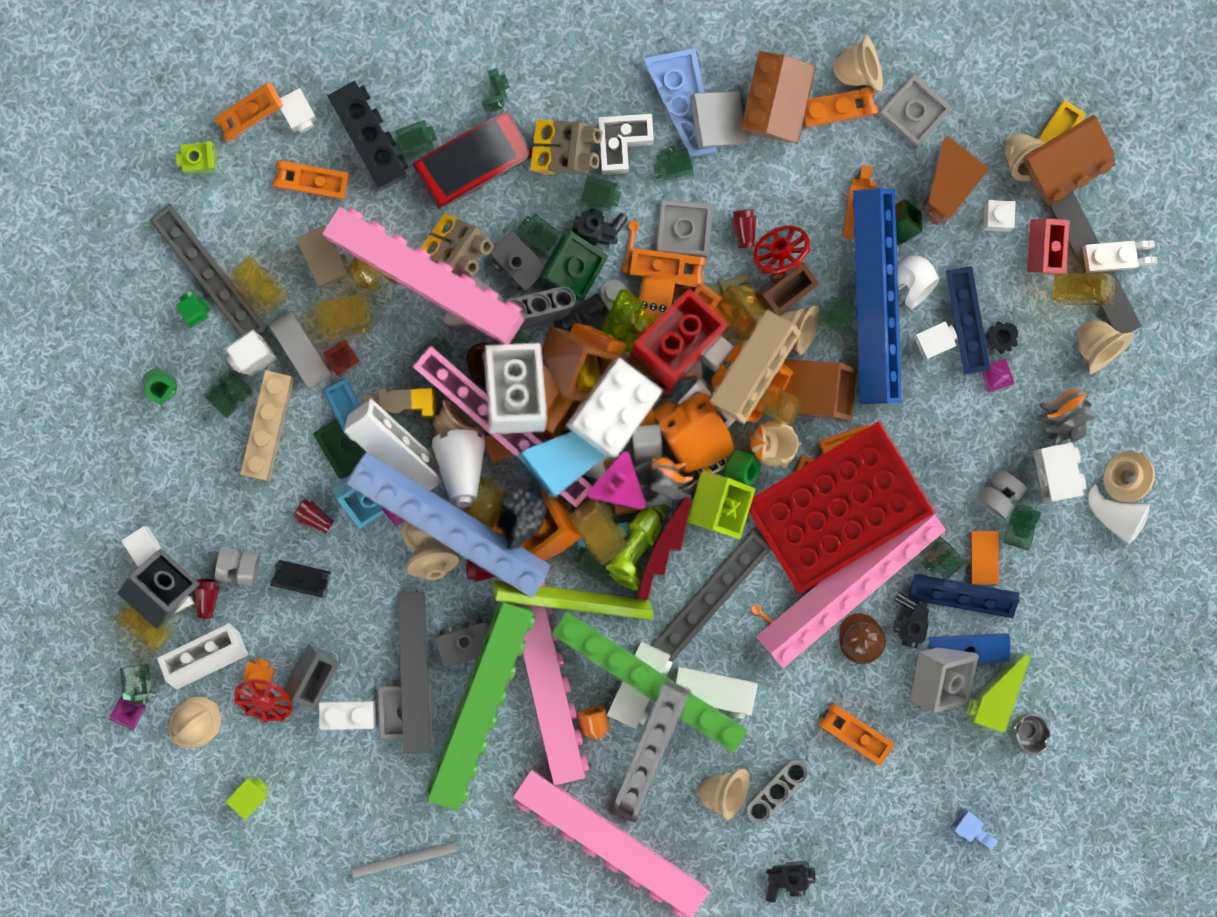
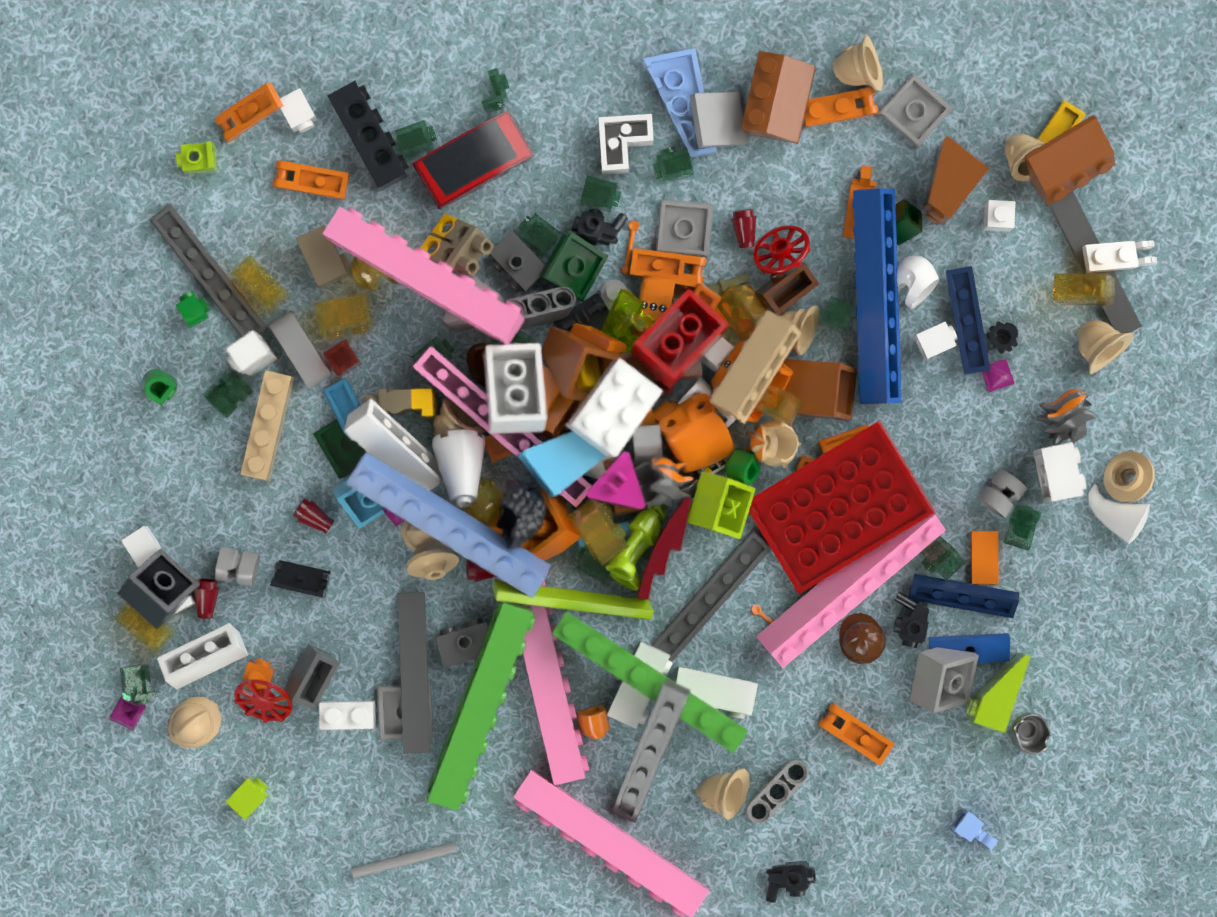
(565, 147): dark tan hips -> none
(1048, 246): red brick -> none

